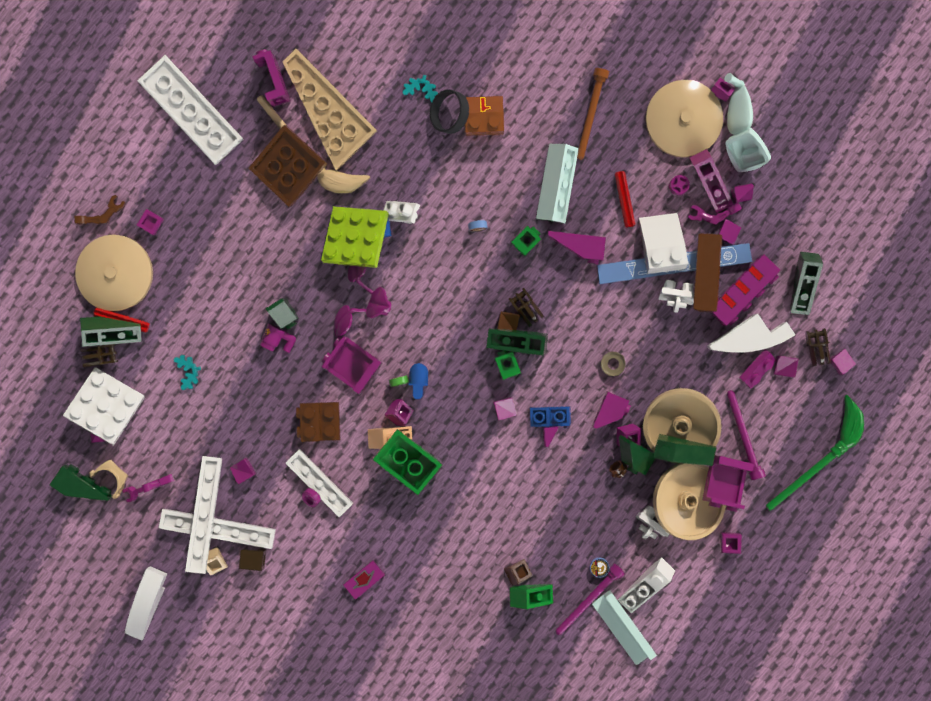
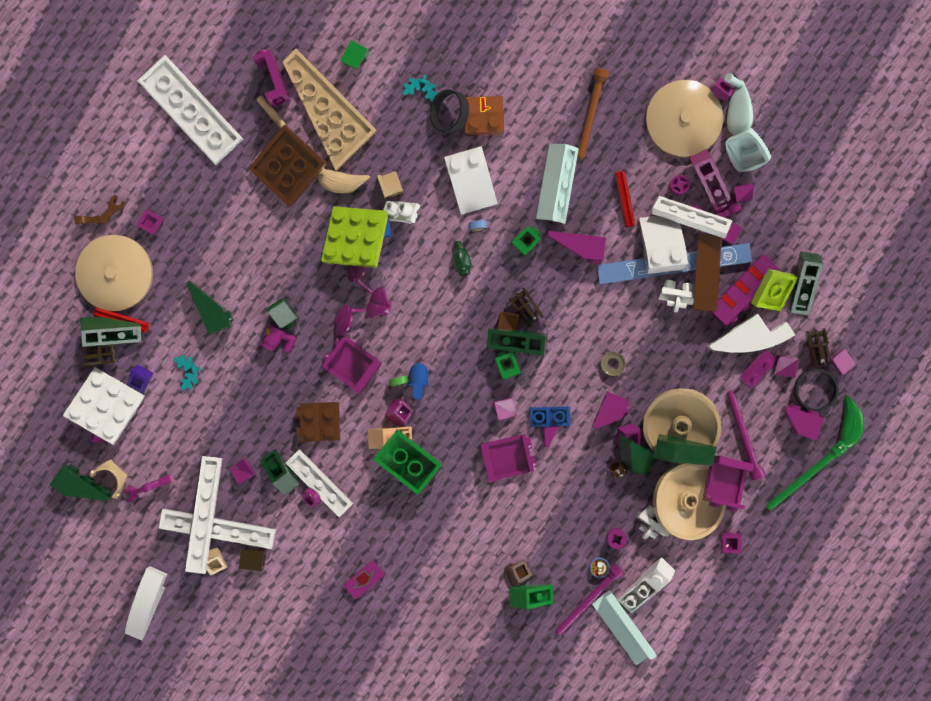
(139, 378): none -> dark purple slope
(213, 314): none -> dark green slope
(279, 472): none -> dark green slope
(354, 55): none -> green panel
(390, 185): none -> tan panel
(461, 260): none -> dark green plant
(471, 180): none -> white slope
(508, 457): none -> magenta panel
(614, 535): none -> magenta wheel
(692, 217): none -> white plate
(774, 290): none -> lime plate
(803, 423): none -> magenta slope
(835, 394): none -> black tyre

